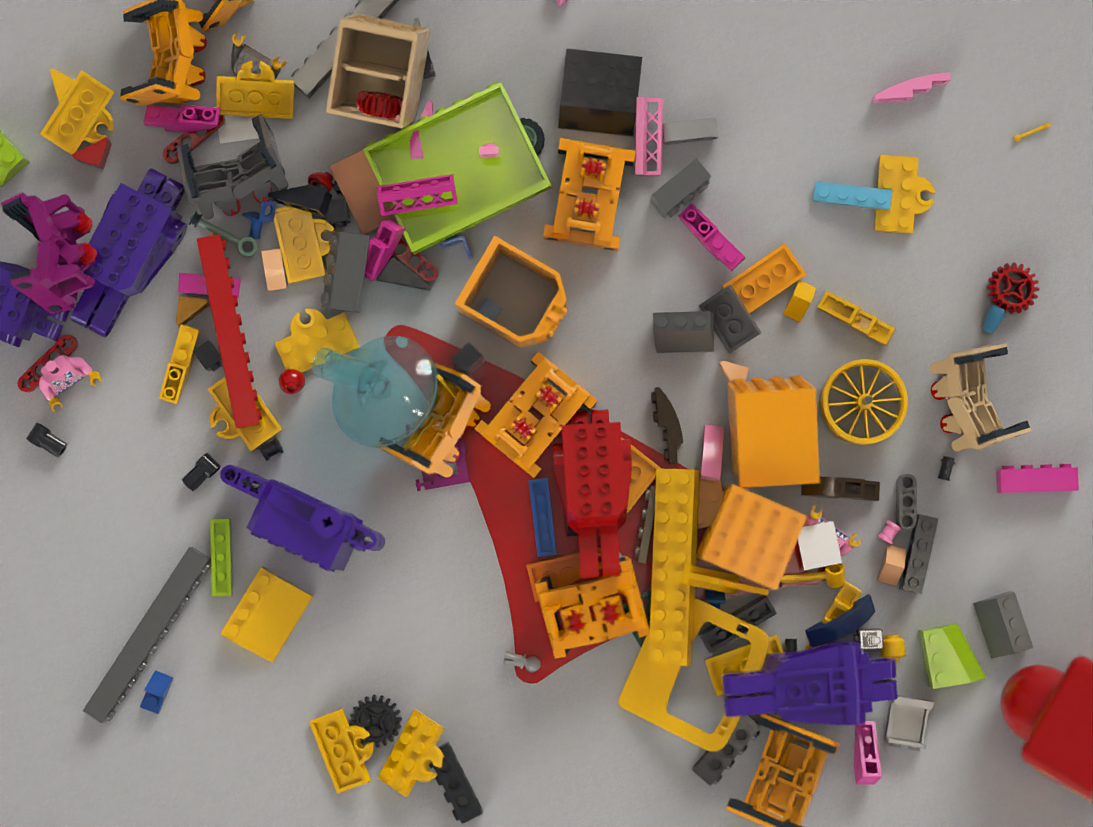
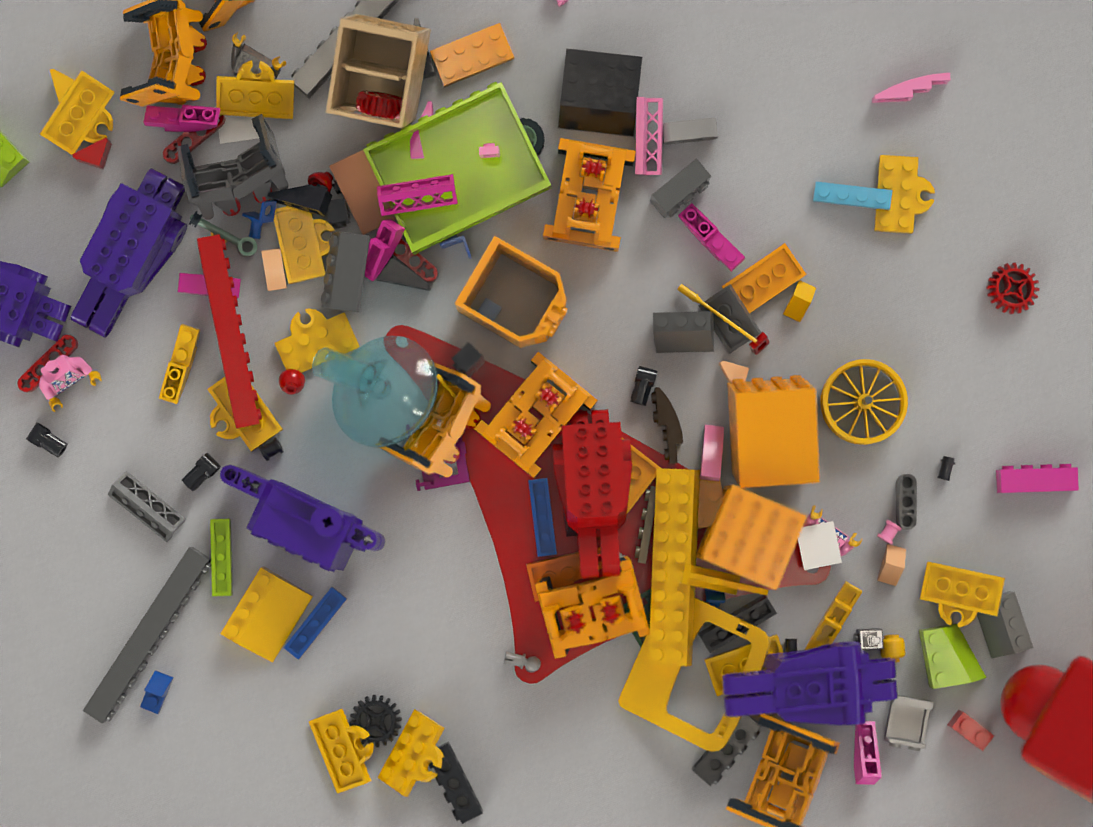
(56, 246): magenta container -> none
(143, 508): none -> dark grey fence
(189, 308): pearl gold slope -> none
(208, 356): black brick -> none
(315, 623): none -> blue plate
(472, 54): none -> light orange plate
(644, 381): none -> black piece
(695, 298): none -> yellow piece
(762, 342): none -> red tile
(833, 574): yellow piece -> none
(842, 488): dark brown slope -> none
(842, 625): dark blue slope -> none
(856, 318): yellow slope -> none
(918, 554): black brick -> none
(961, 592): none -> yellow plate
(969, 401): tan container -> none
(970, 730): none -> brick
(993, 318): dark azure cone -> none
(1017, 137): yellow hinge -> none

